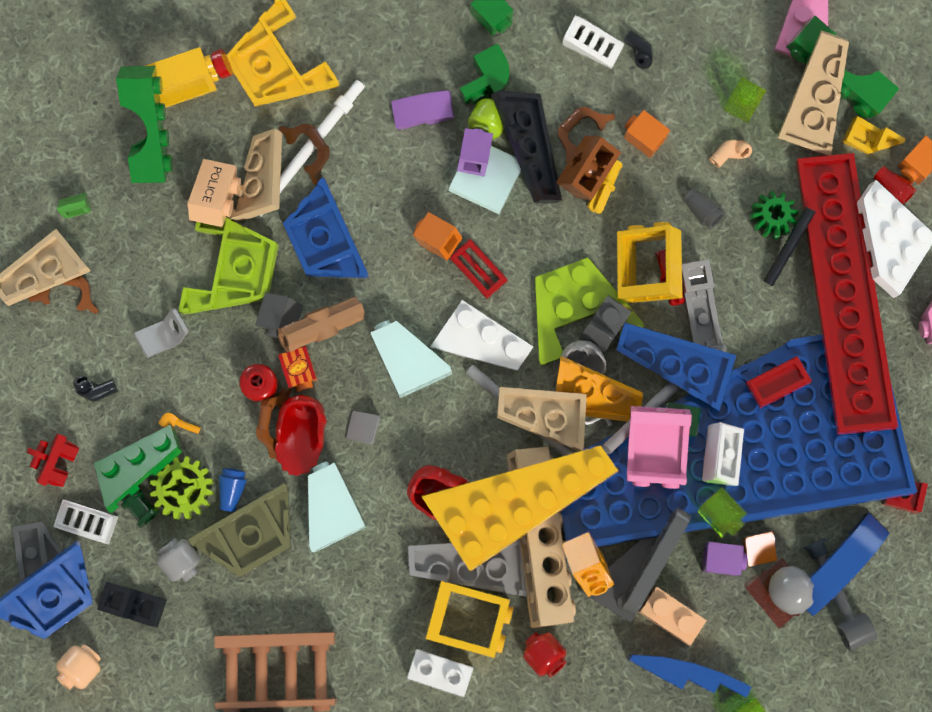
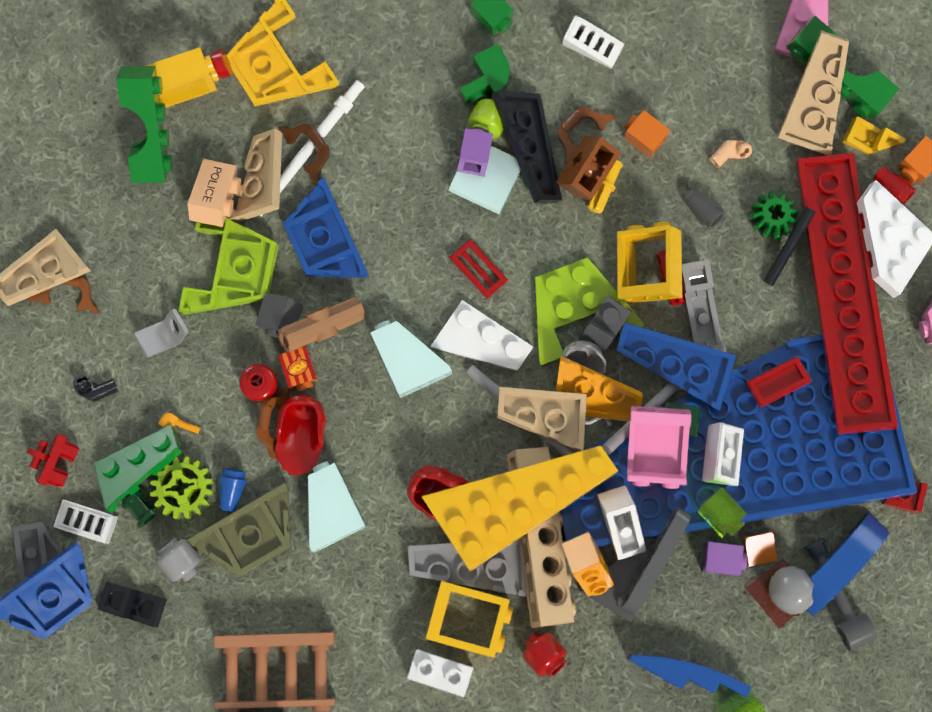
(74, 206): bright green slope -> none
(78, 667): light nougat head -> none
(363, 427): light grey slope -> none
(423, 108): medium lavender slope -> none
(437, 236): orange brick -> none
(622, 522): none -> white slope
(642, 49): black arm -> none
(672, 616): light nougat brick -> none
(744, 99): clear neon green brick -> none

